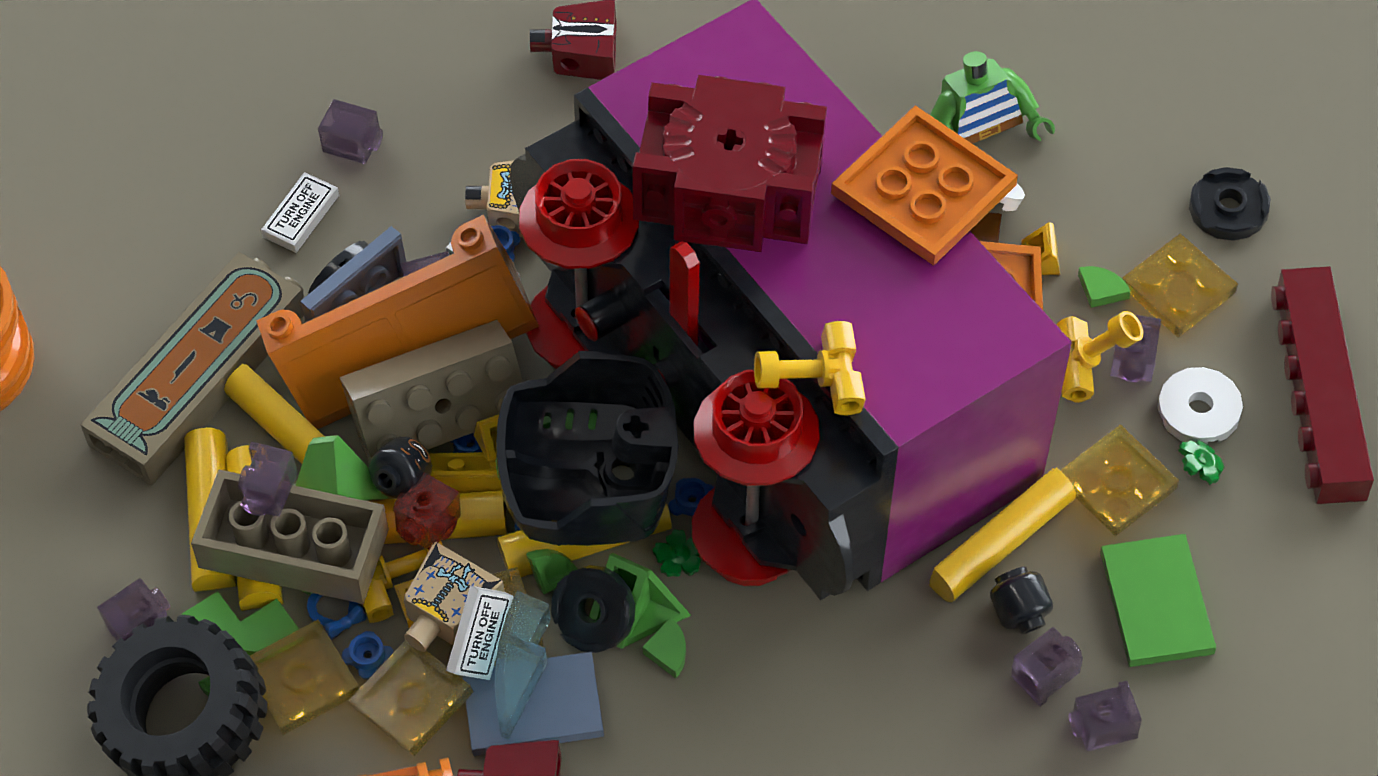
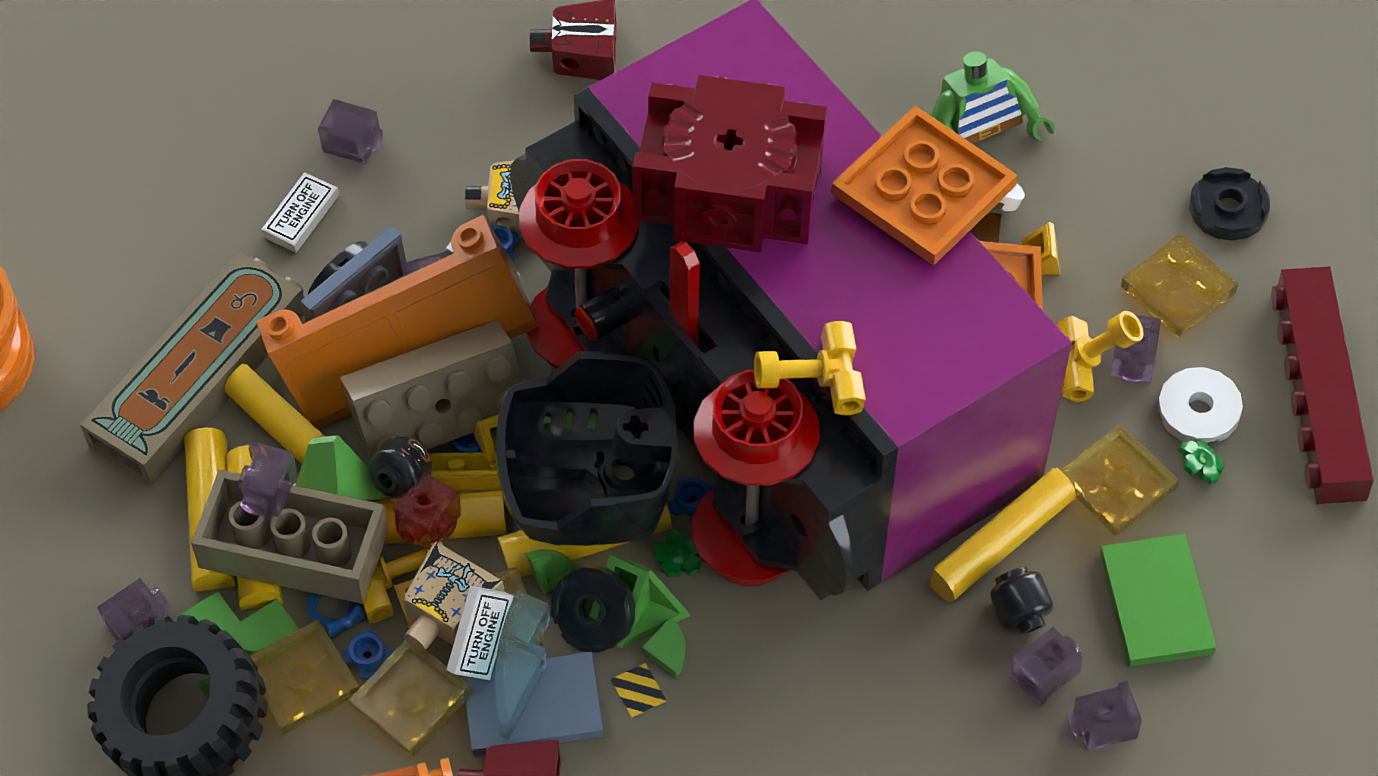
(638, 690): none -> sticker
(1102, 286): bright green tile -> none

